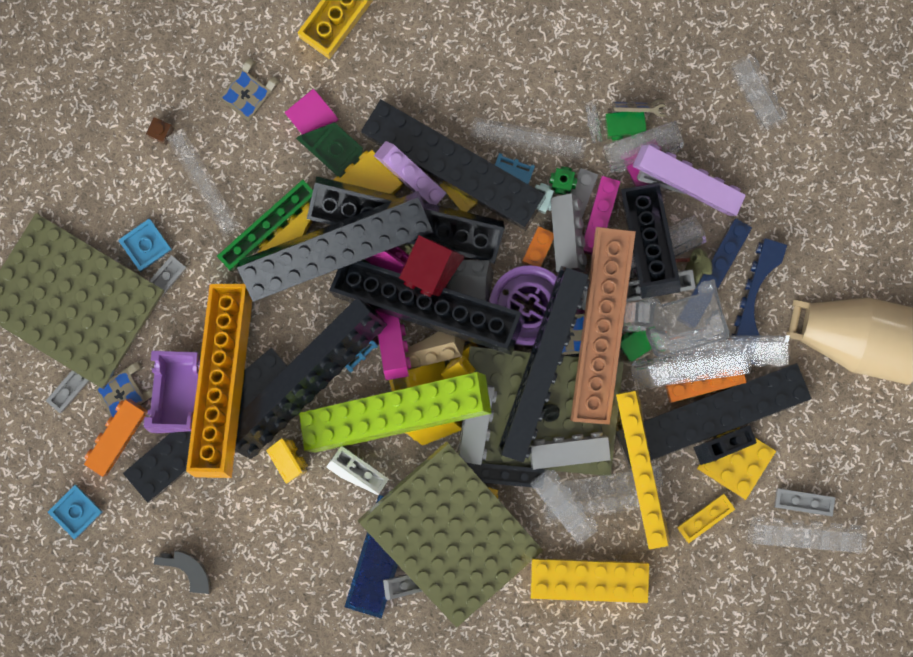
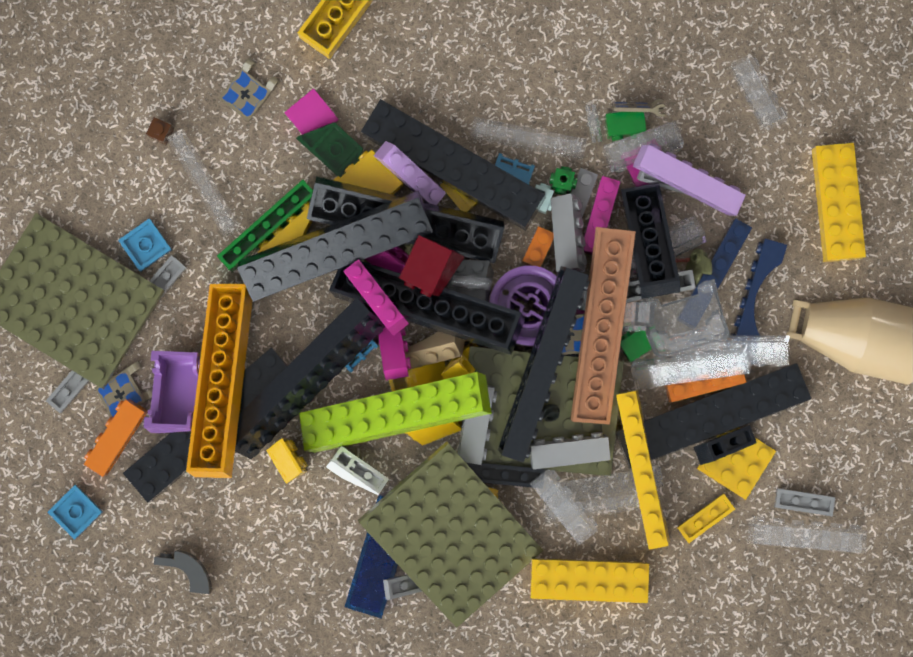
(376, 297): none -> dark pink brick
(471, 282): none -> clear pin
(838, 202): none -> yellow brick

